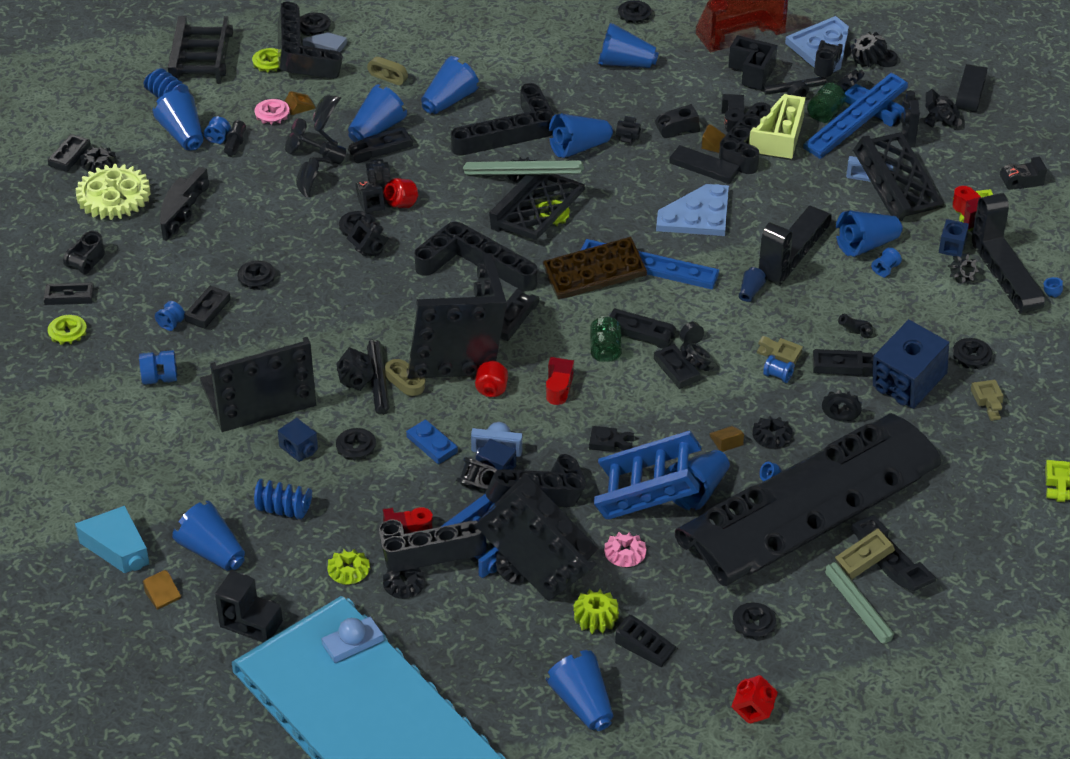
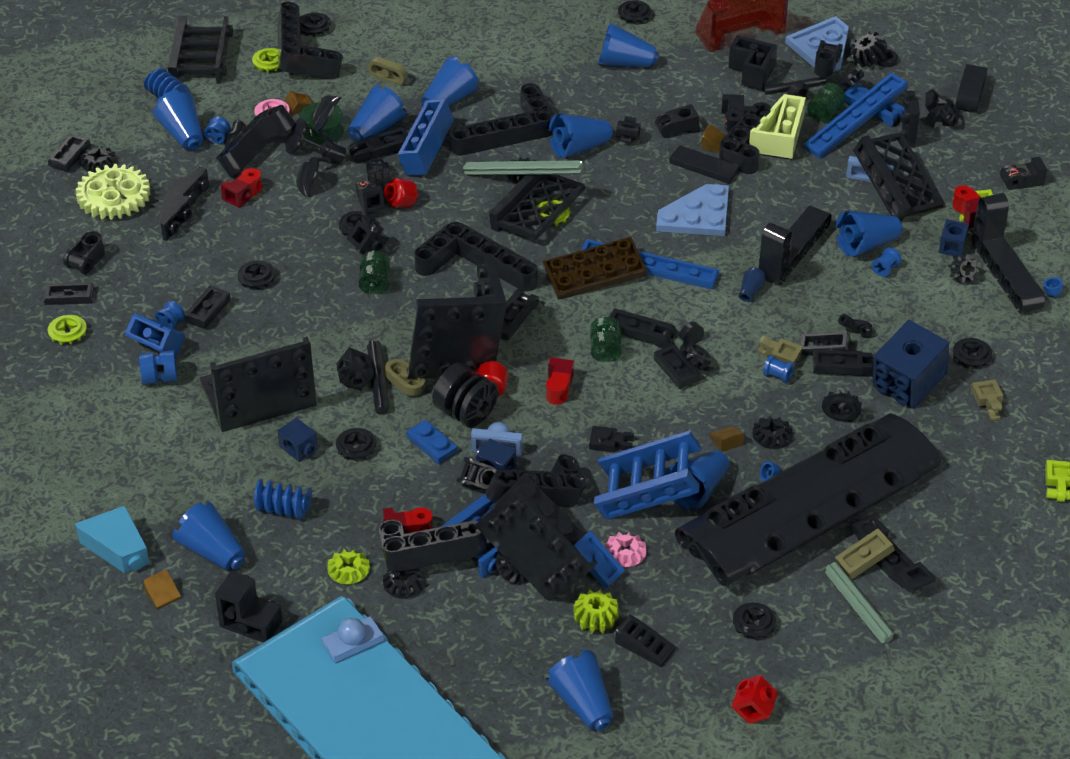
(154, 334): none -> blue brick
(242, 188): none -> dark red leg
(254, 138): none -> black beam
(326, 41): sand blue tile -> none
(332, 128): none -> clear green piece
(374, 272): none -> clear green wheel
(426, 137): none -> blue brick
(465, 394): none -> black wheel
(607, 567): none -> blue plate
(837, 341): none -> black slope

